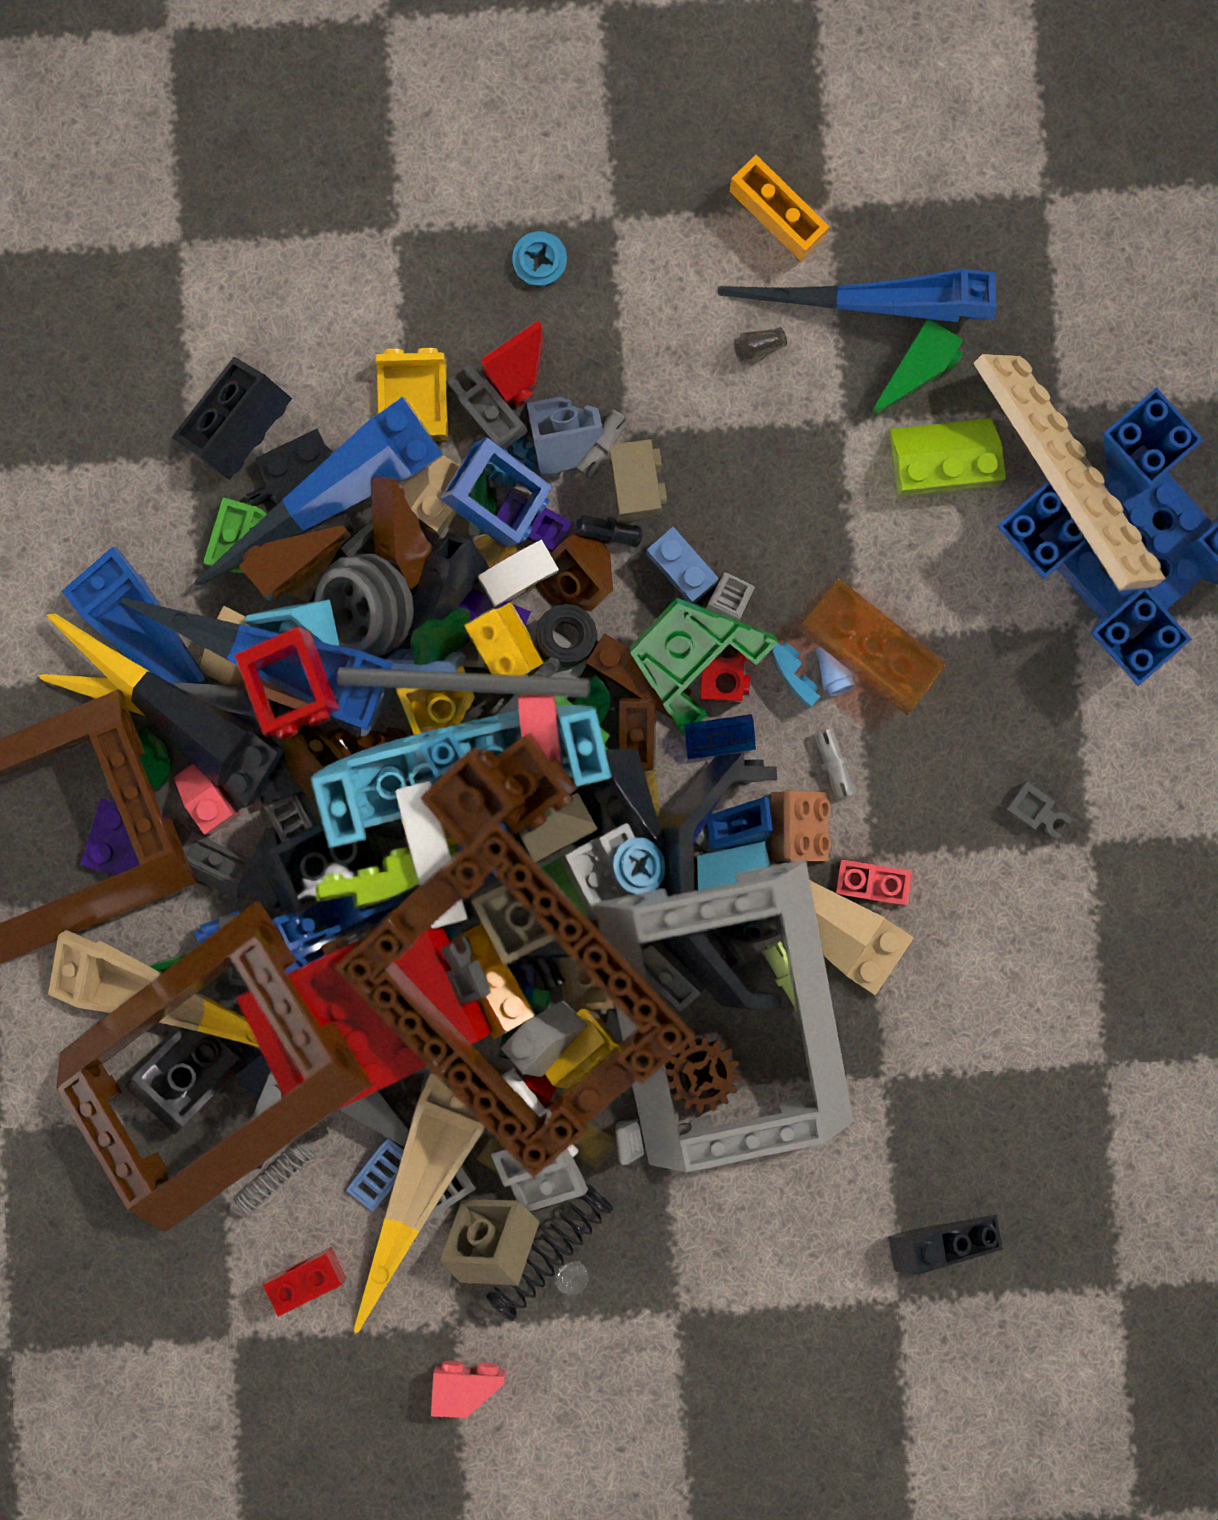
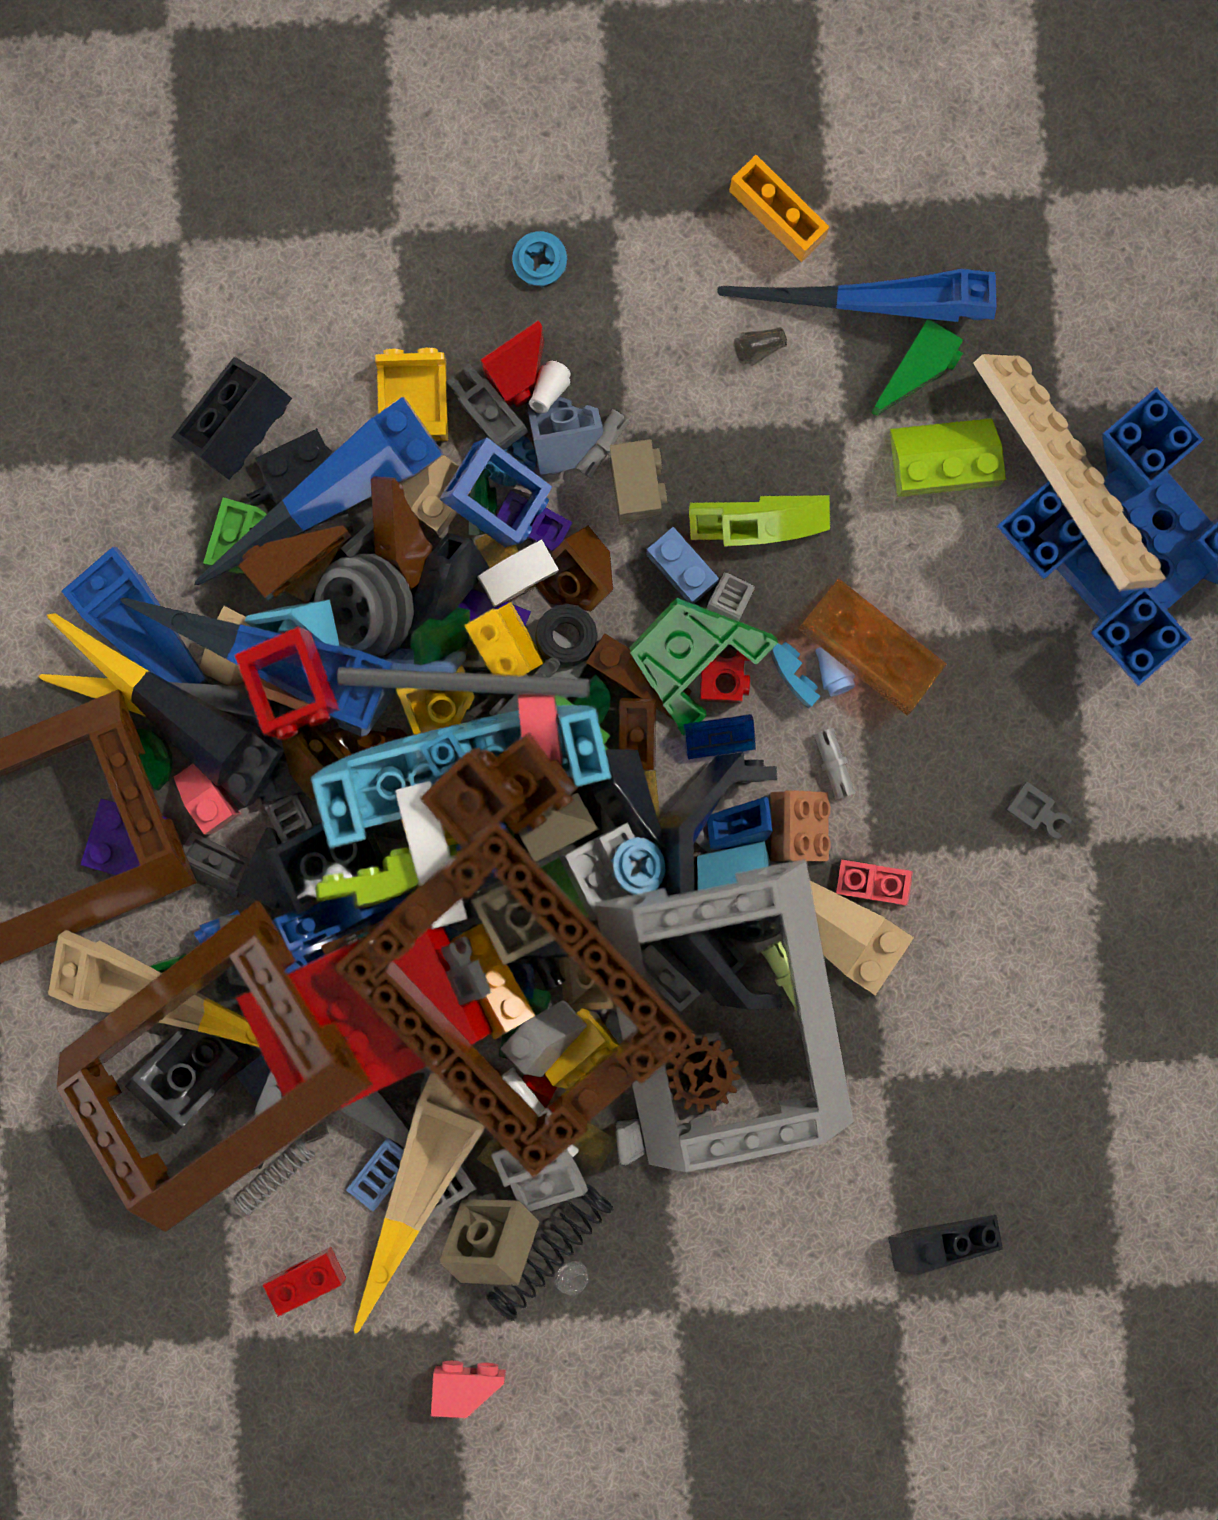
(549, 385): none -> white cone
(609, 530): black axle -> none
(760, 522): none -> lime slope

